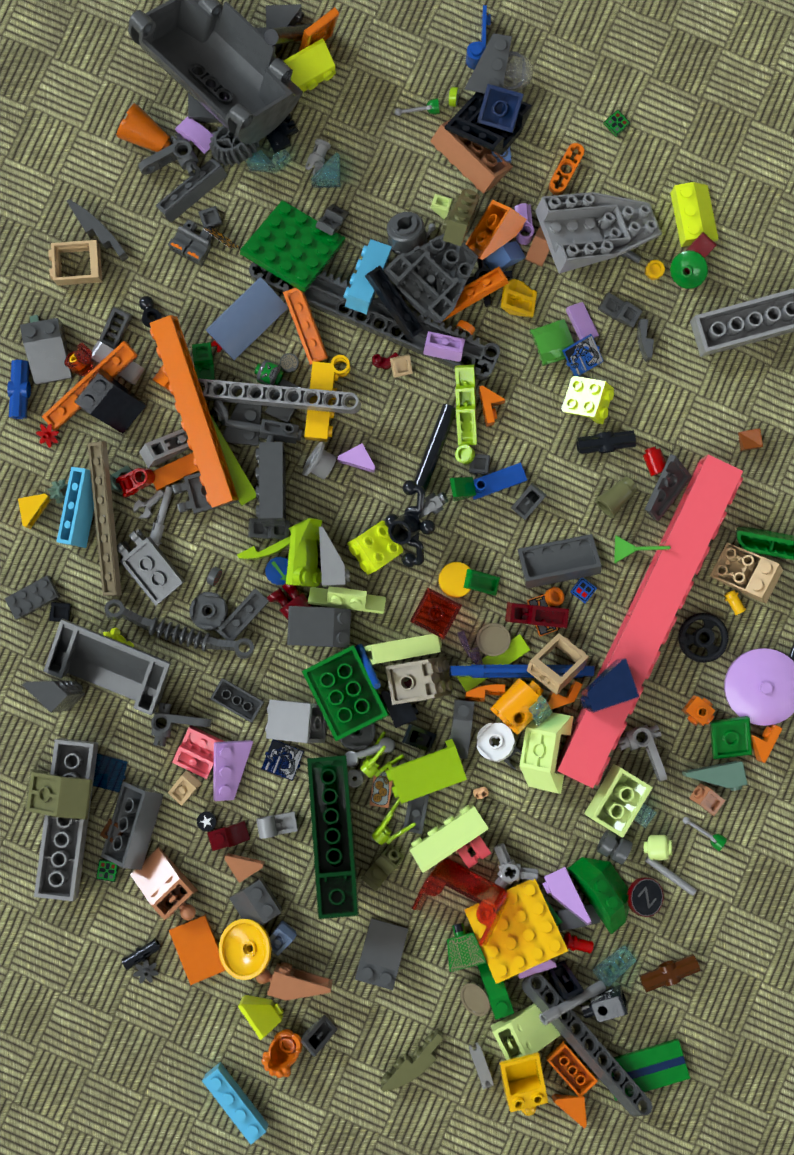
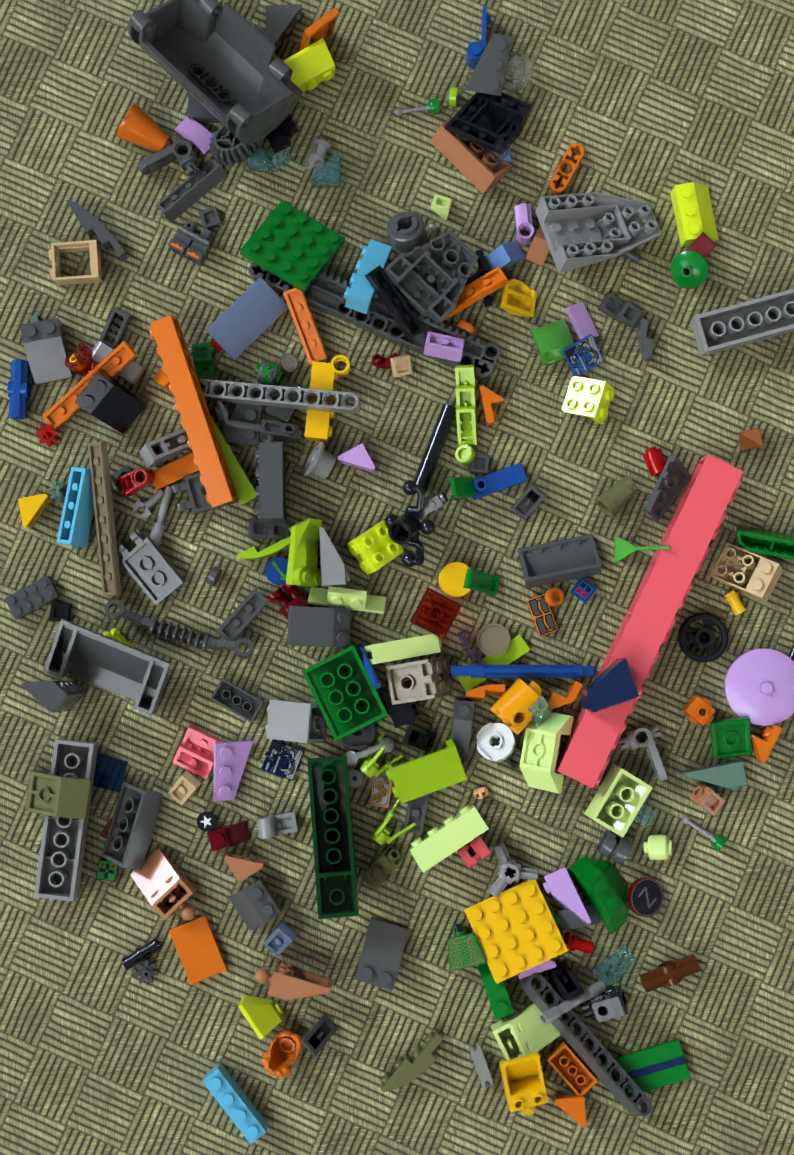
(149, 313): black plate -> none
(164, 711): dark grey piece -> none
(199, 608): dark grey plate -> none
(221, 238): sticker -> none
(236, 949): yellow dish -> none
(285, 34): black piece -> none
(332, 219): dark grey slope -> none
(460, 217): olive brick -> none
(470, 884): clear red windscreen -> none
(475, 999): dark tan piece -> none
(495, 229): orange slope -> none
(500, 108): dark blue slope -> none
(537, 615): dark red slope -> none
(547, 675): tan window -> none
(606, 442): black piece -> none
(616, 123): tile -> none
(654, 269): yellow tile -> none
(672, 876): light grey bar -> none

